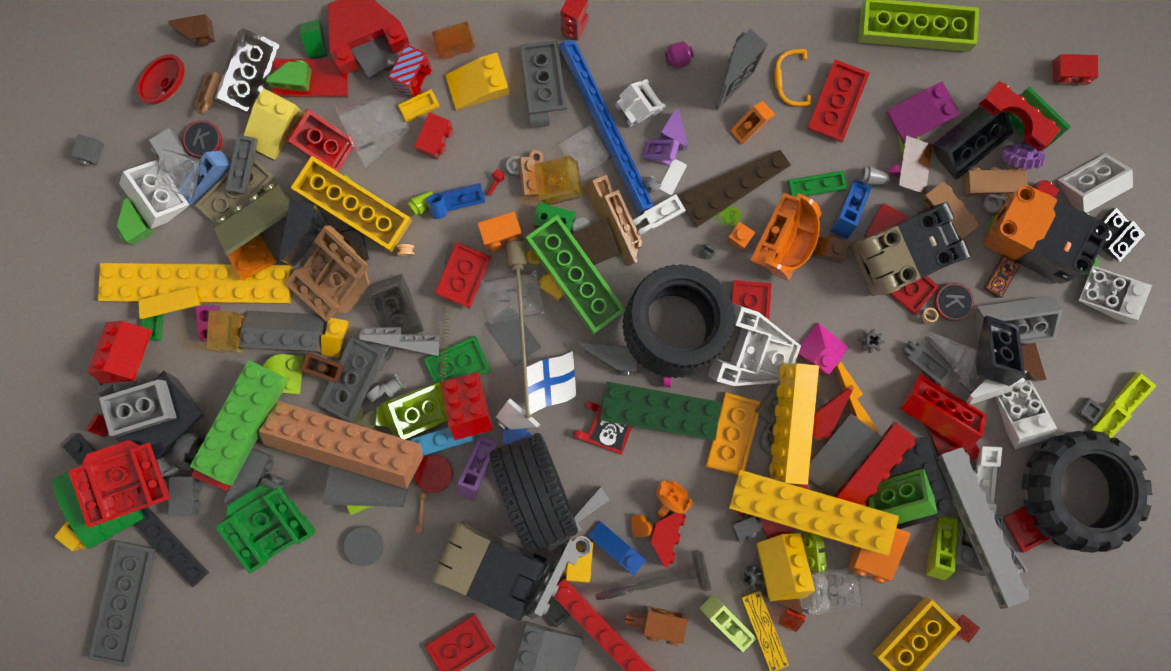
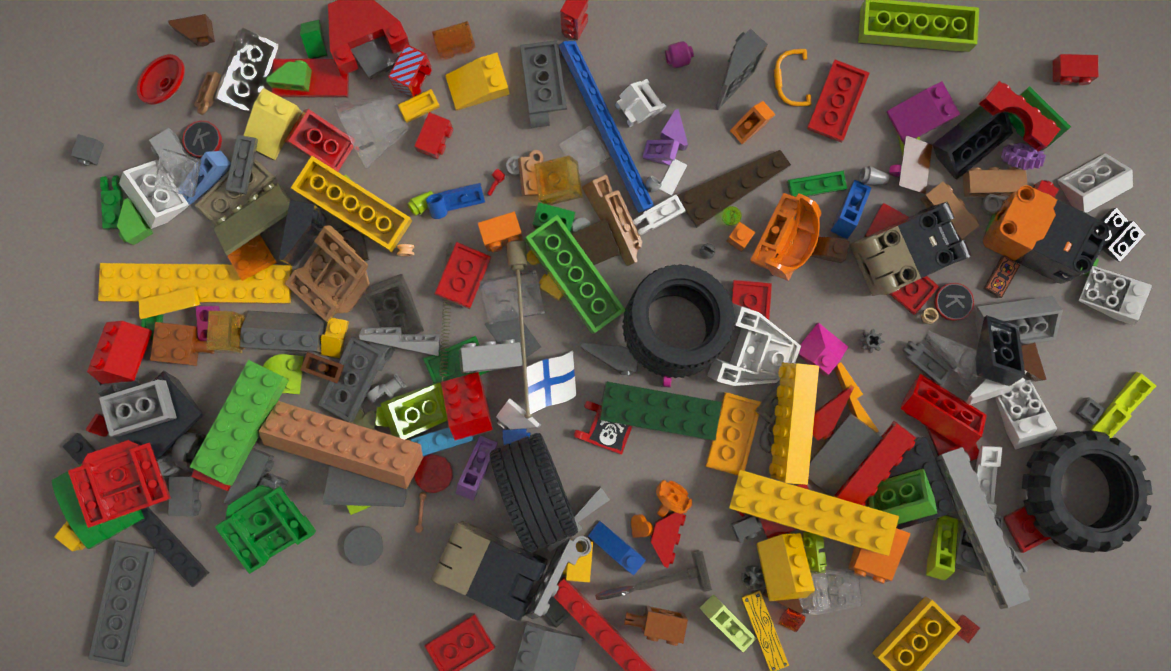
(111, 202): none -> green hinge
(177, 344): none -> dark orange brick
(490, 356): none -> light grey brick

